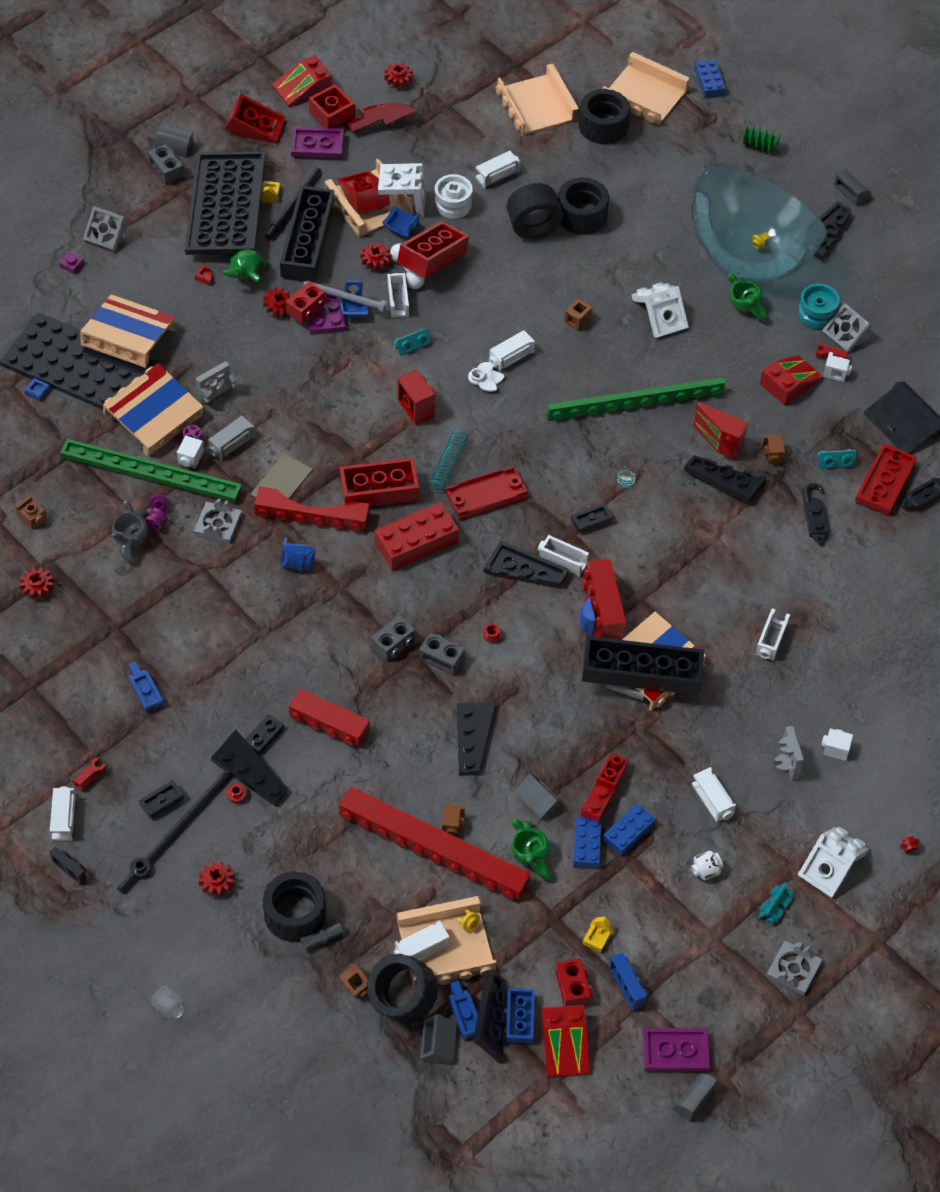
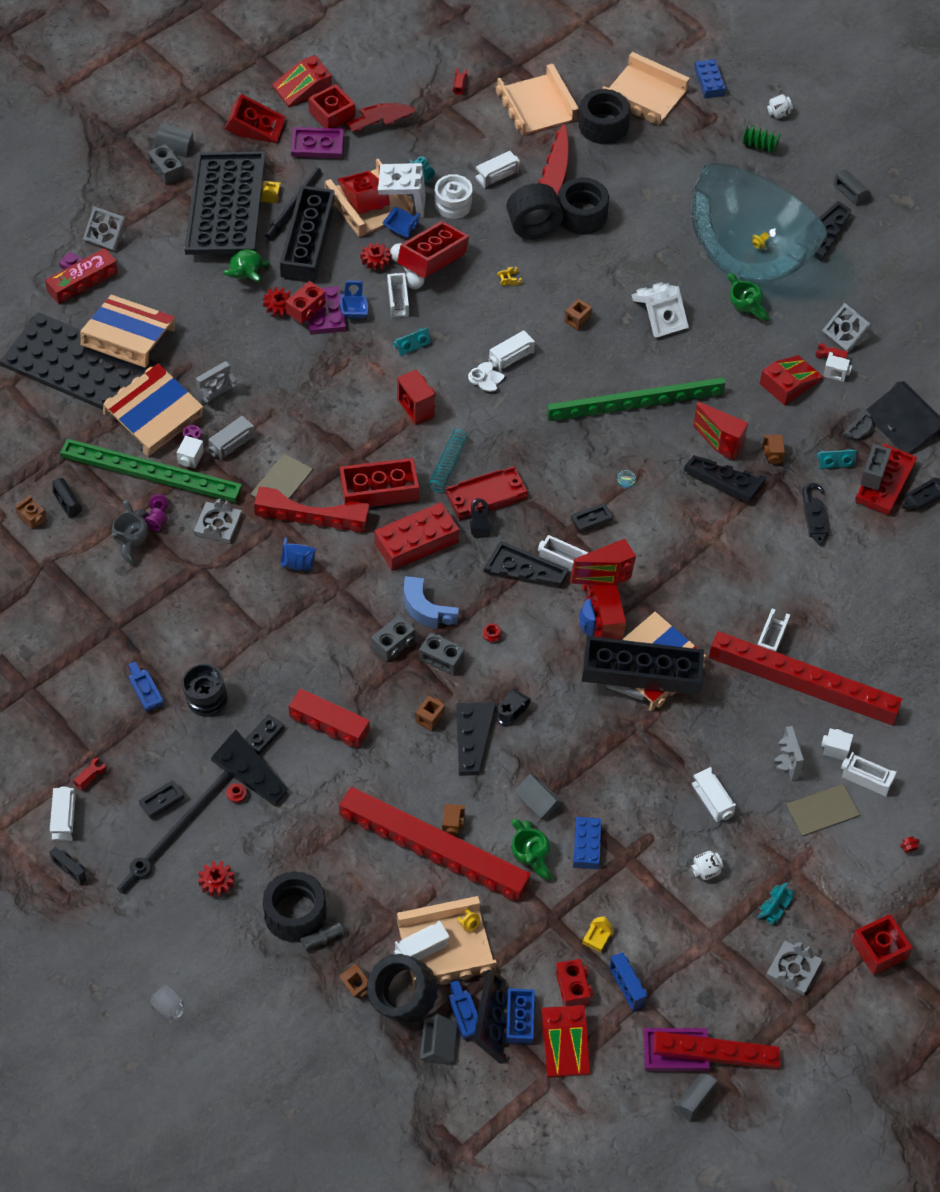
(36, 583): red gear -> none
(37, 389): blue tile -> none
(66, 497): none -> black brick
(81, 276): none -> red brick
(204, 275): red tile -> none
(204, 689): none -> black wheel
(351, 297): light grey bar -> none
(398, 75): red gear -> none
(422, 609): none -> medium blue arch
(428, 171): none -> teal hinge
(429, 713): none -> dark orange brick
(459, 82): none -> red bar
(479, 520): none -> black piece
(509, 281): none -> yellow piece
(512, 707): none -> black piece
(555, 172): none -> red slope
(605, 565): none -> red slope
(605, 787): red slope -> none
(629, 829): blue piece -> none
(716, 1050): none -> red plate
(780, 106): none -> white head
(805, 678): none -> red brick
(818, 305): teal wheel -> none
(822, 809): none -> dark tan window
(837, 851): white bracket -> none
(860, 428): none -> dark grey tile
(867, 774): none -> white window
(875, 466): none -> dark grey brick
(881, 944): none -> red brick

